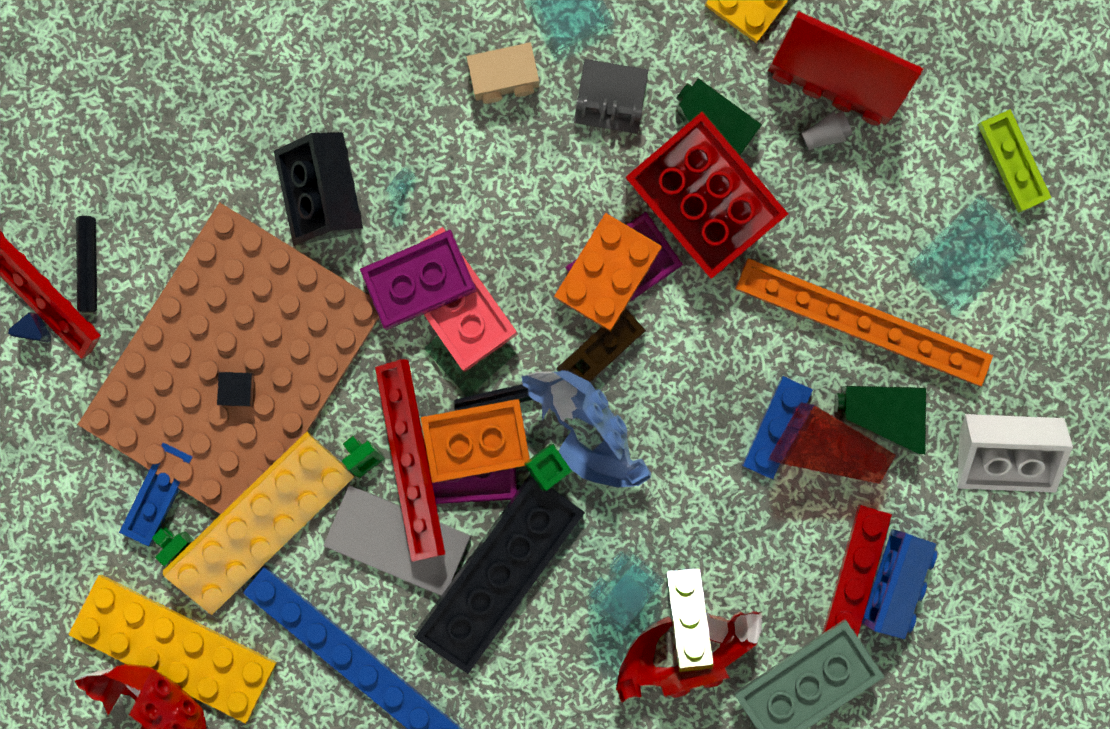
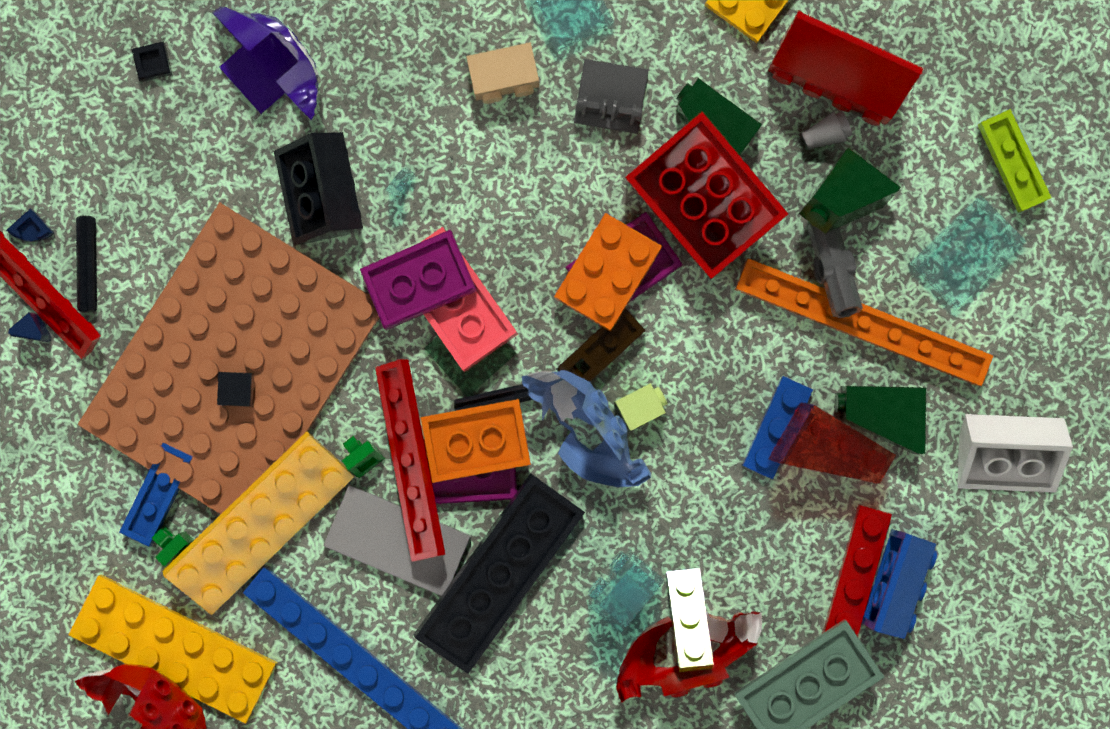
(30, 227): none -> dark blue tile
(152, 61): none -> black tile
(269, 61): none -> dark purple animal
(548, 467): green tile -> none
(641, 406): none -> yellowish green brick
(836, 270): none -> dark grey piece
(848, 193): none -> dark green slope

